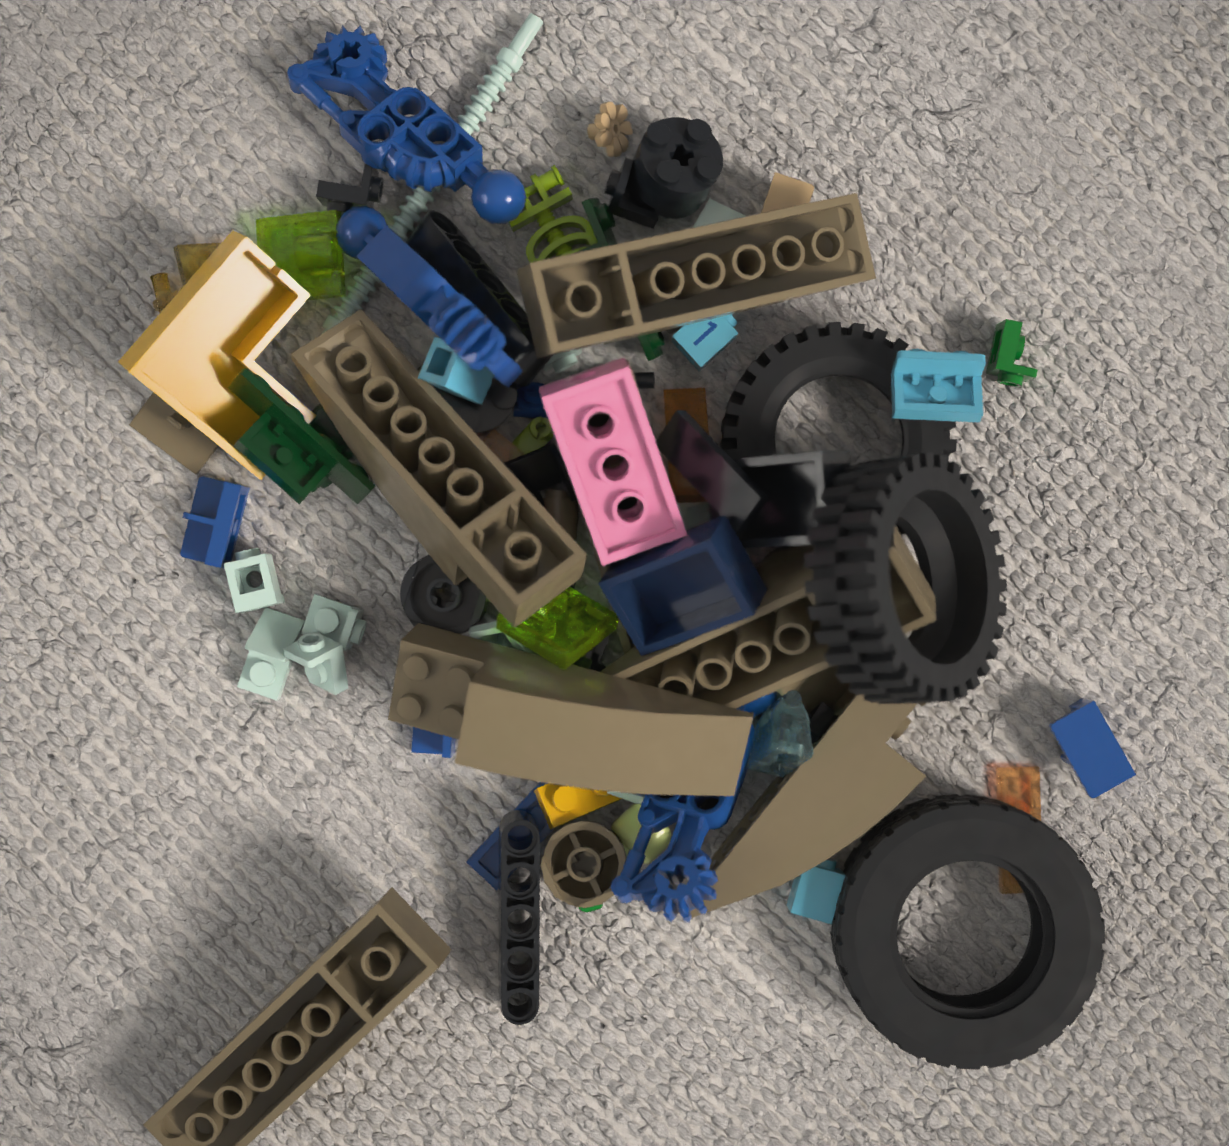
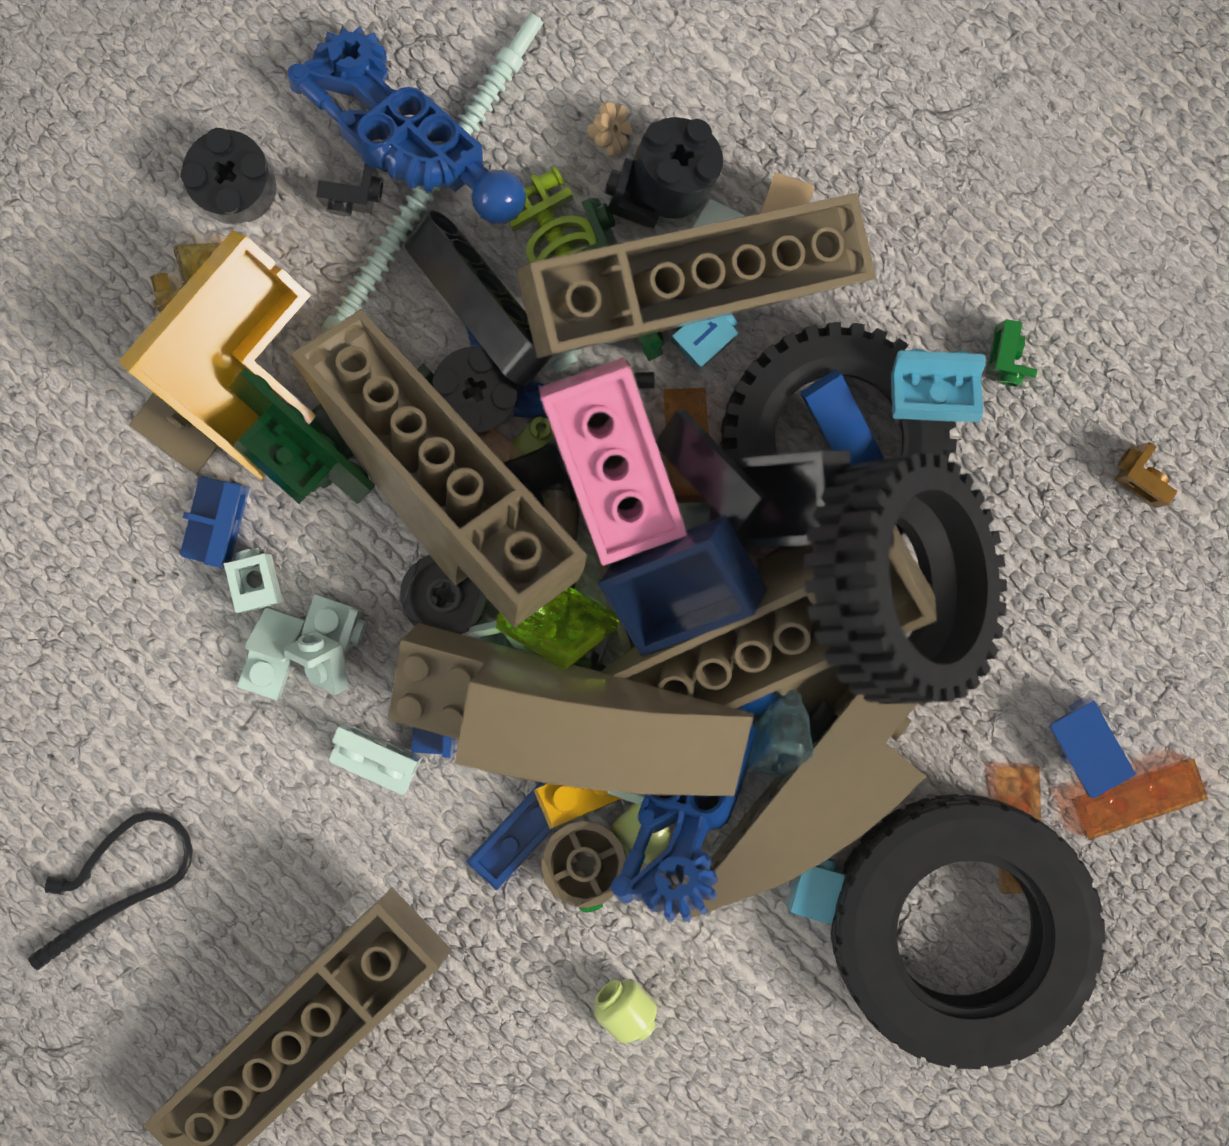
(59, 885): none -> black piece
(212, 160): none -> black brick
(306, 250): clear neon green plate -> none
(374, 758): none -> light aqua bracket
(450, 373): medium azure brick -> none
(452, 317): blue arm -> none
(522, 936): black beam -> none
(625, 1010): none -> yellowish green head
(840, 418): none -> blue tile
(1141, 799): none -> clear orange tile
(1145, 483): none -> pearl gold bracket

